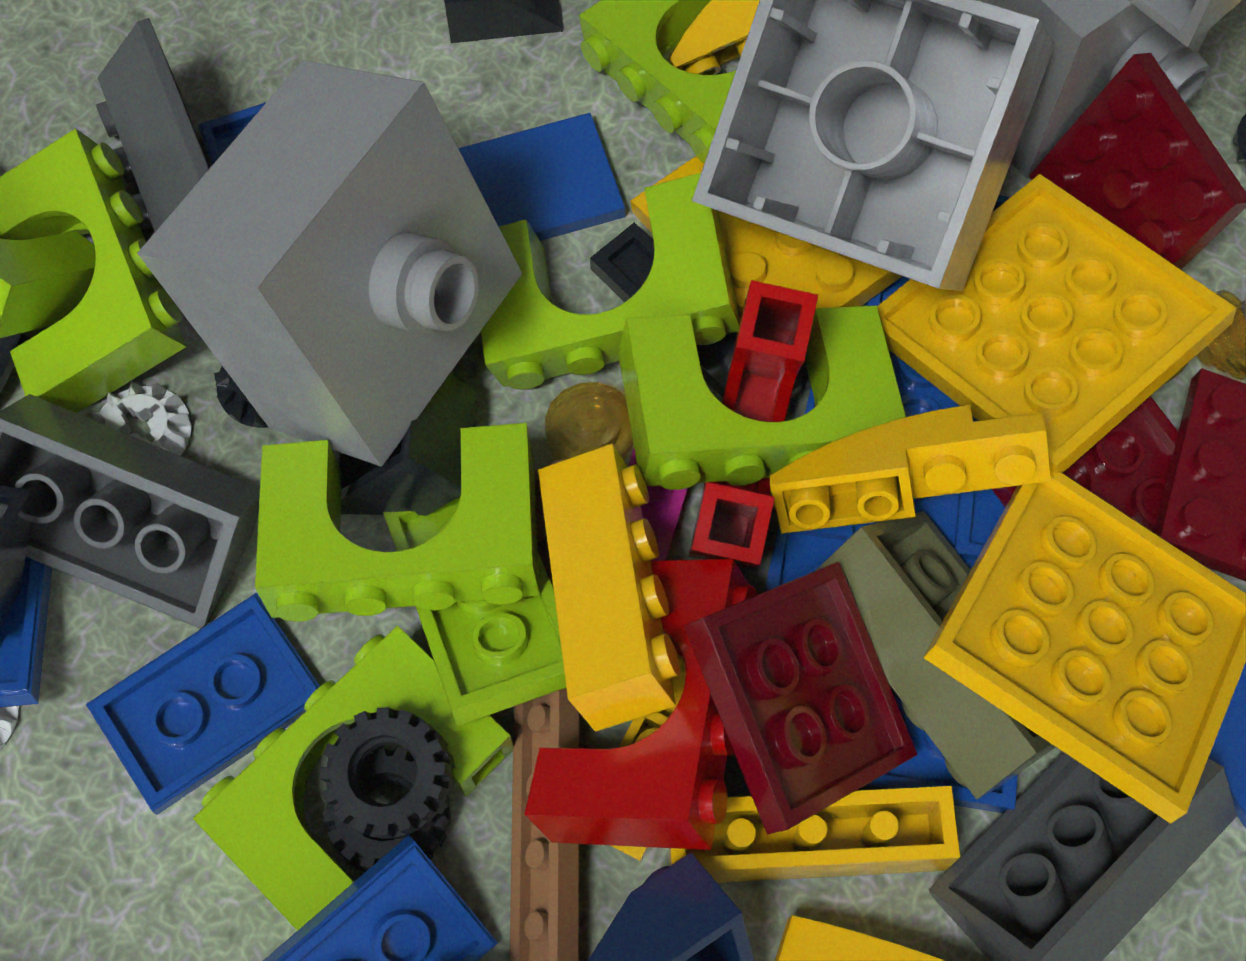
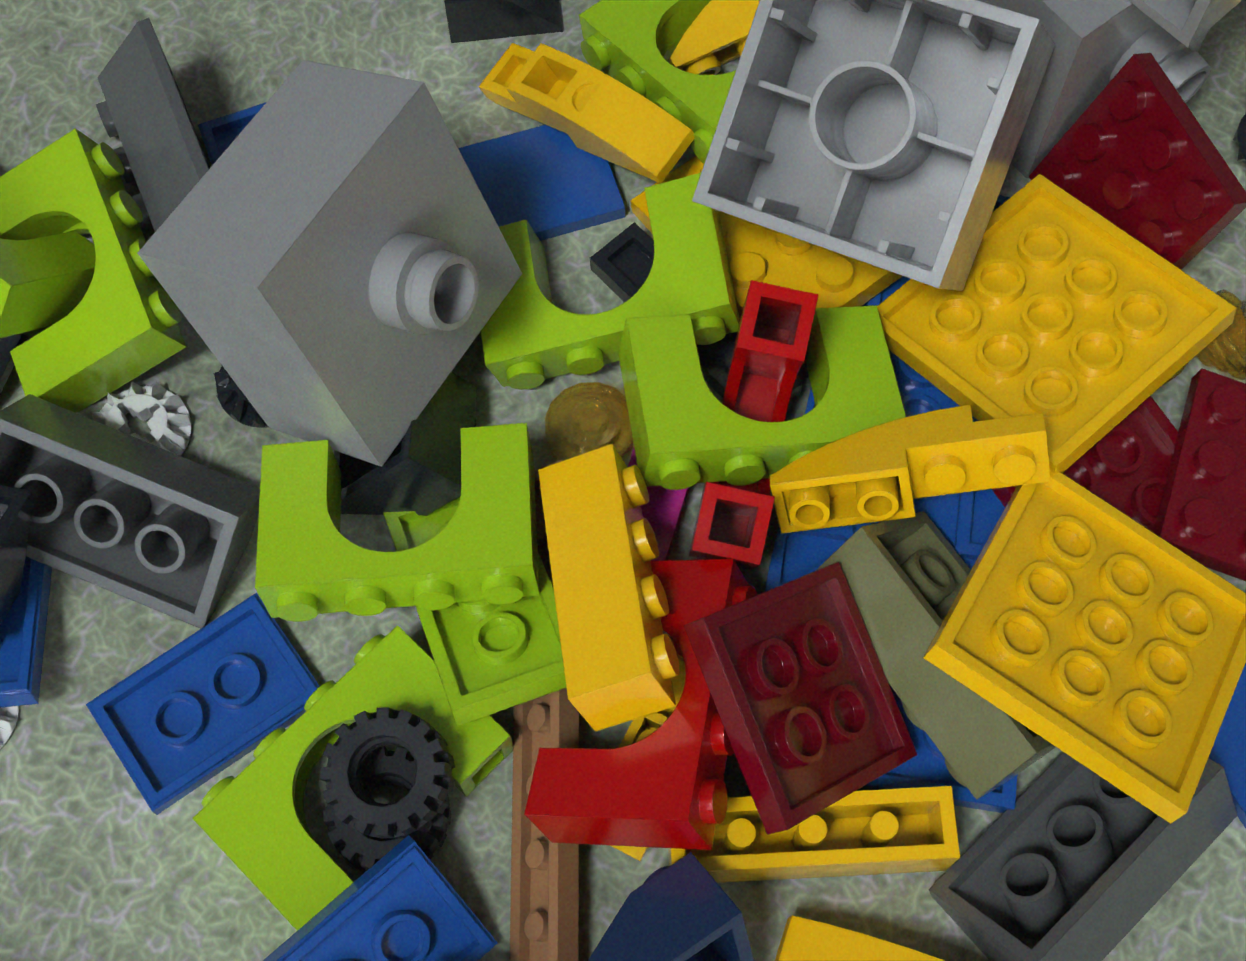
(589, 107): none -> yellow slope

